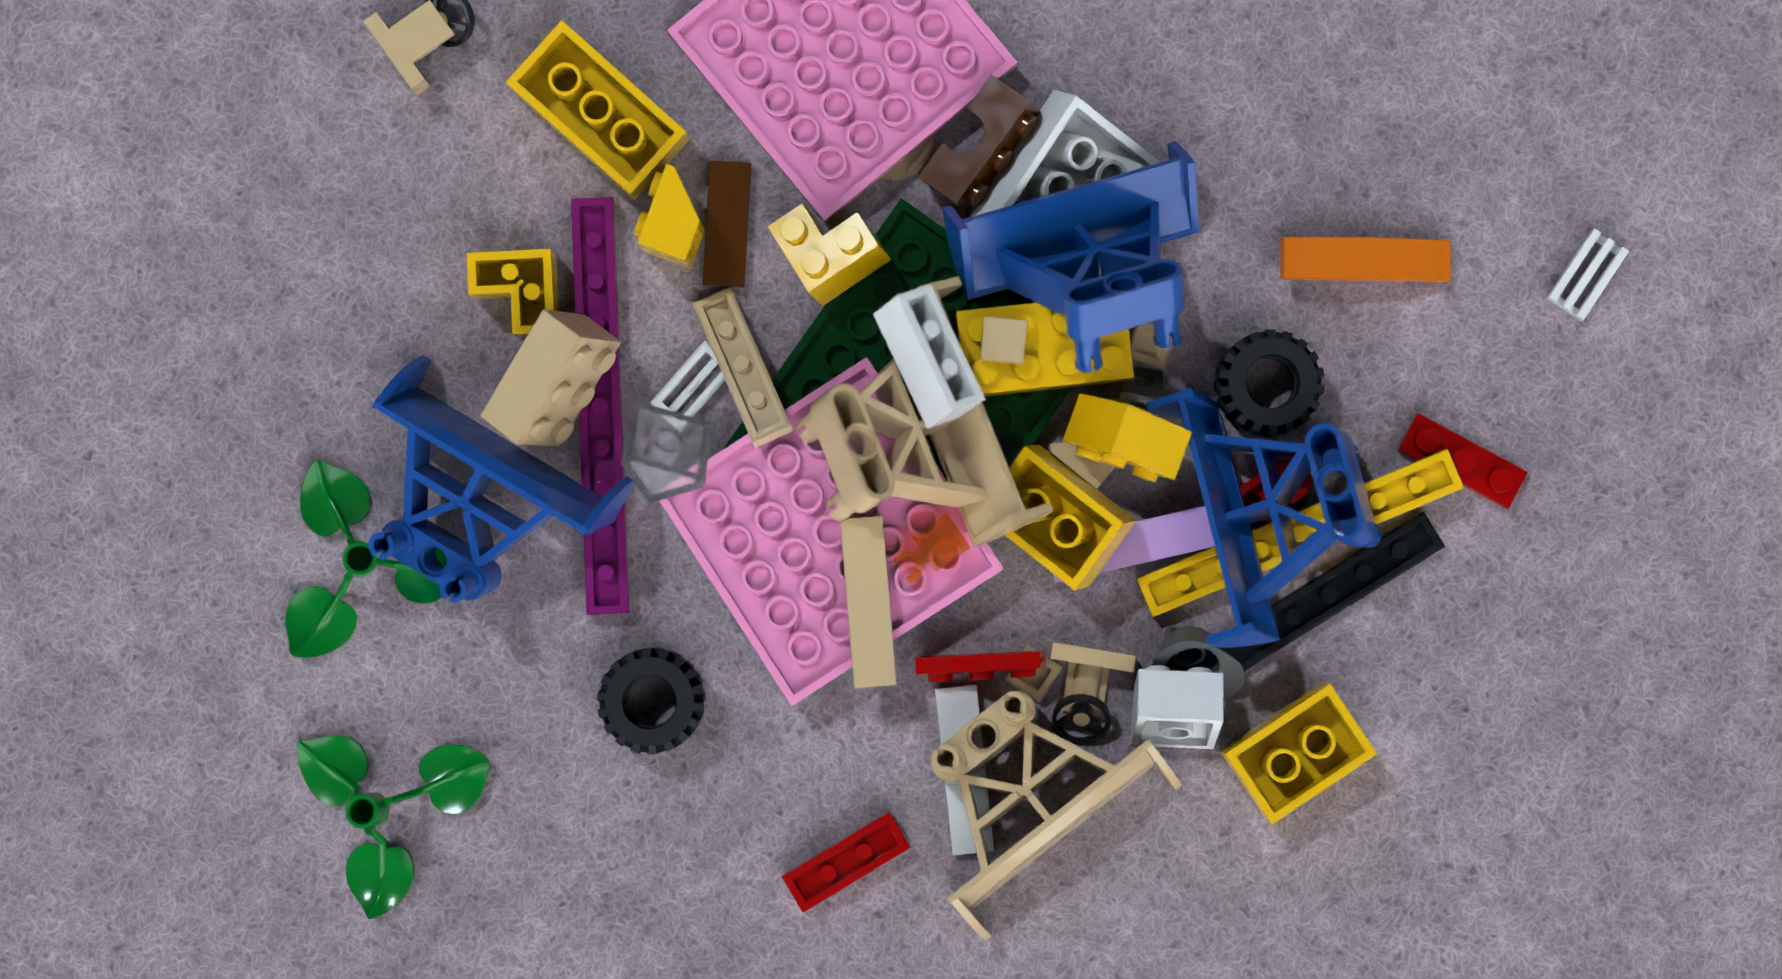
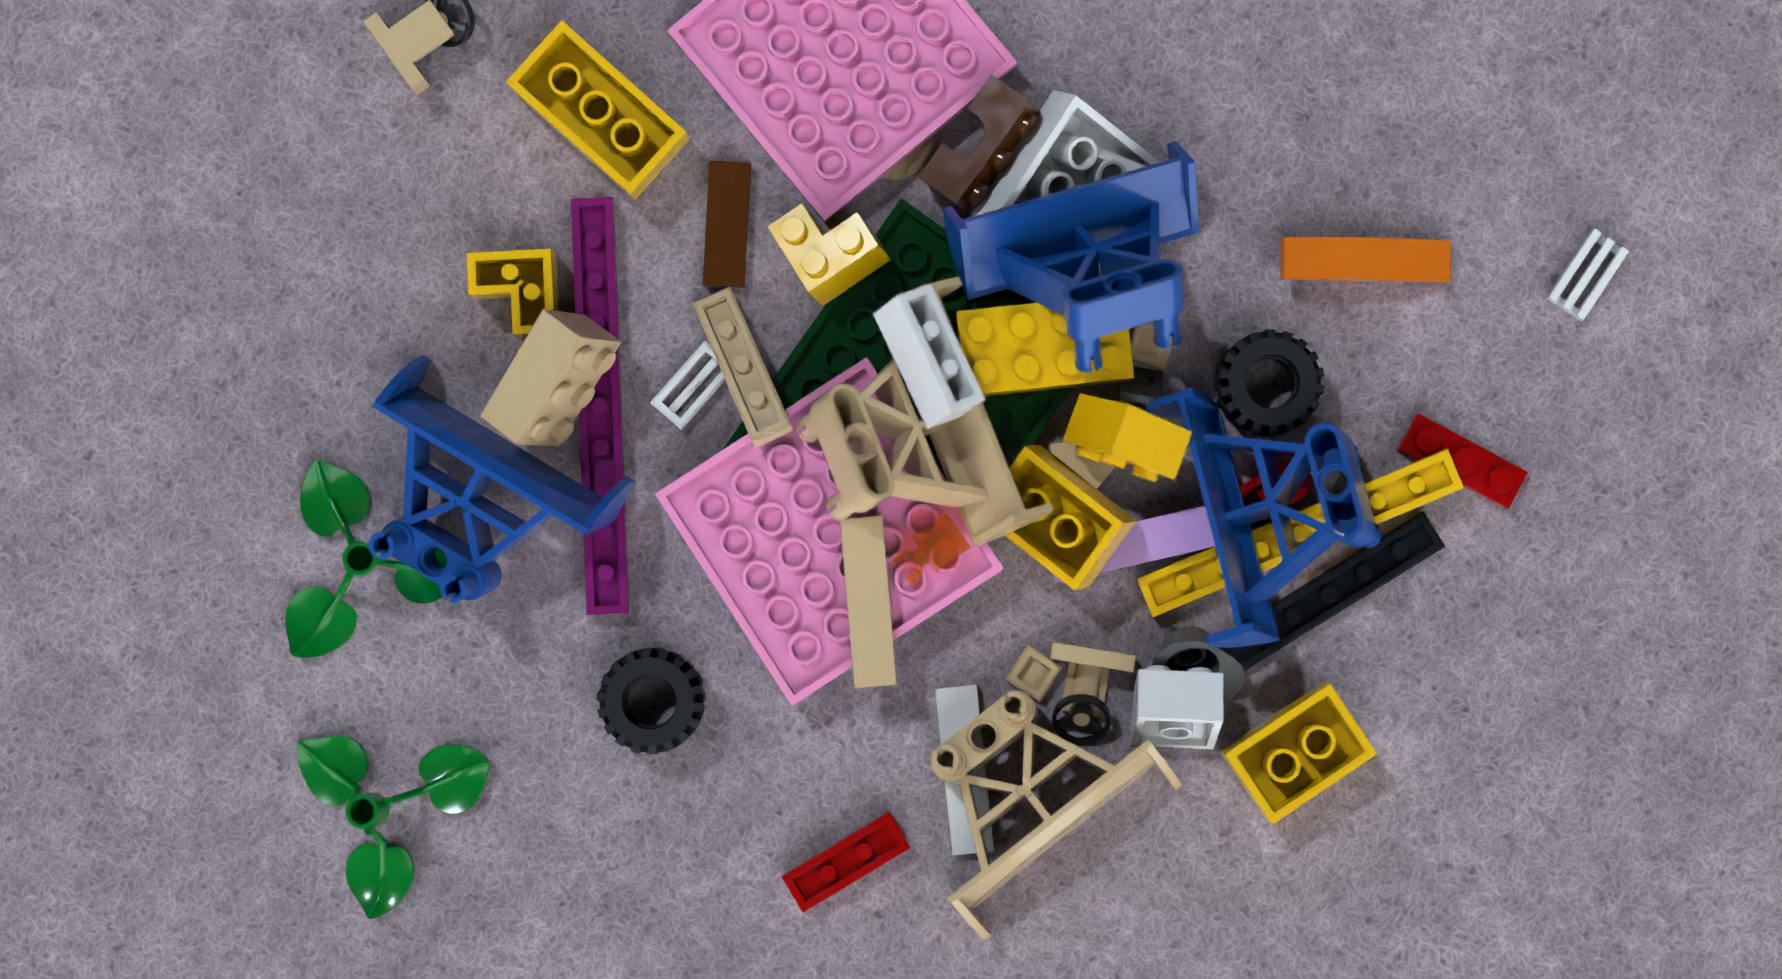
(665, 451): clear slope -> none
(672, 224): yellow slope -> none
(981, 665): red plate -> none
(1003, 340): tan tile -> none

